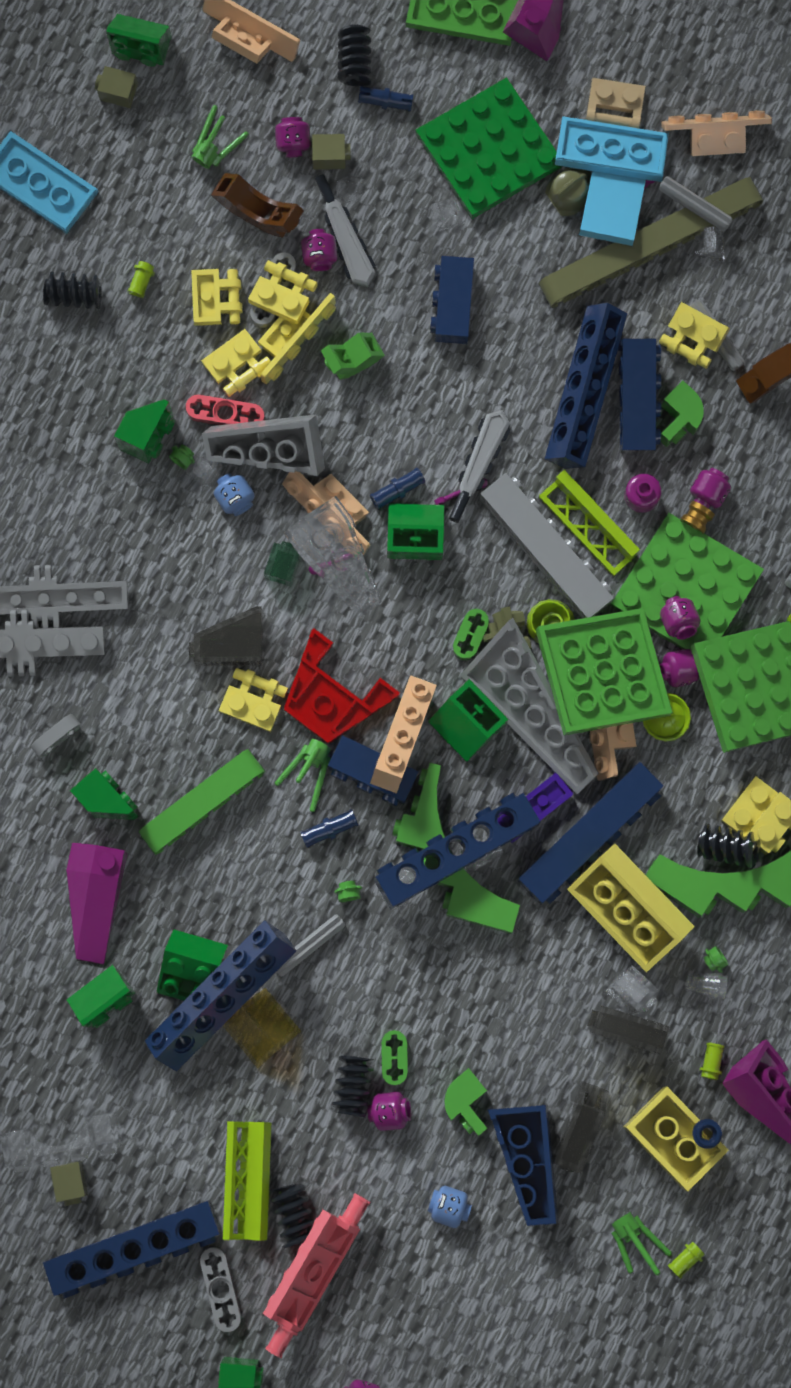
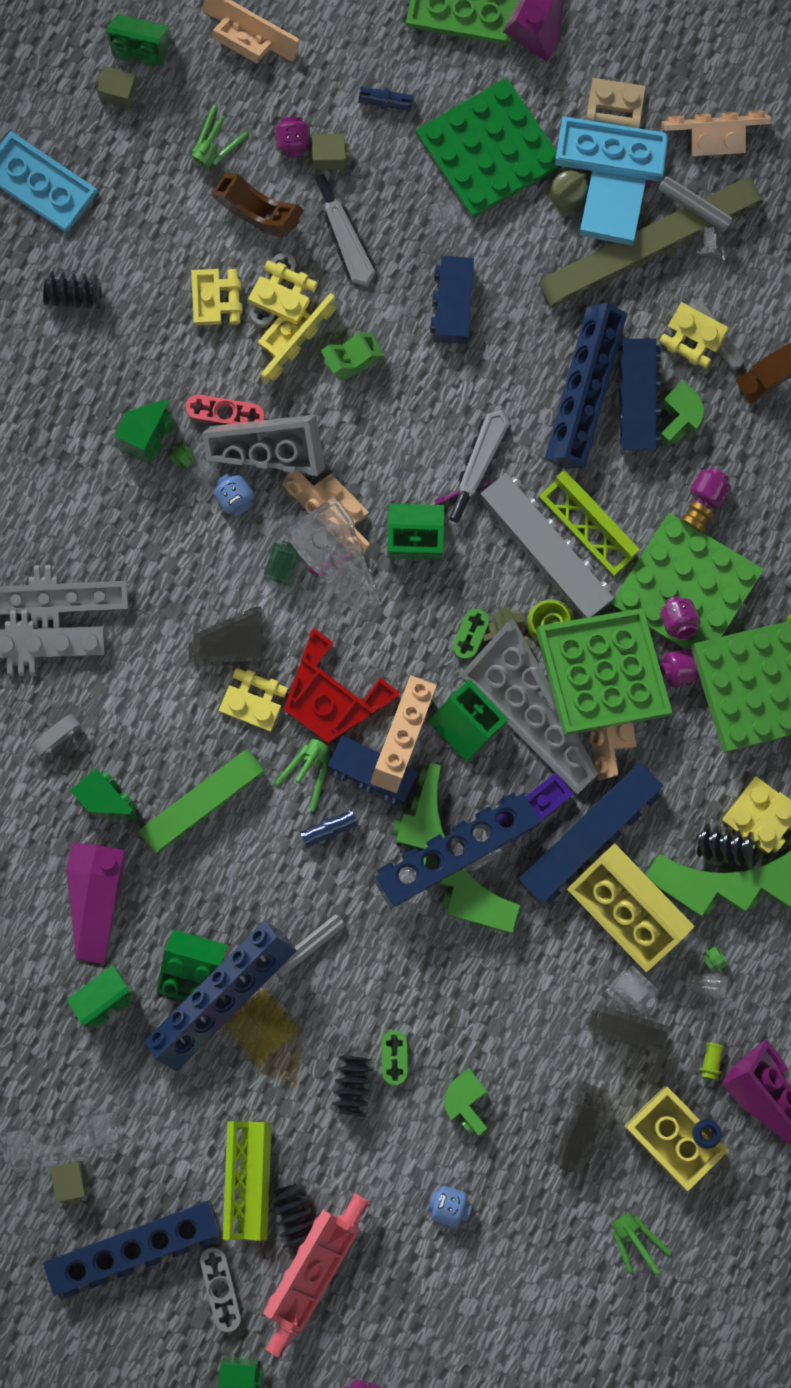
(141, 278): lime pin -> none
(231, 357): light yellow plate -> none
(319, 250): magenta head -> none
(348, 891): bright green plate -> none
(352, 55): black piece -> none
(389, 1111): magenta head -> none
(397, 488): dark blue pin -> none
(529, 1159): dark blue wedge -> none
(642, 493): magenta head -> none
(672, 726): lime hat -> none
(686, 1259): lime pin -> none

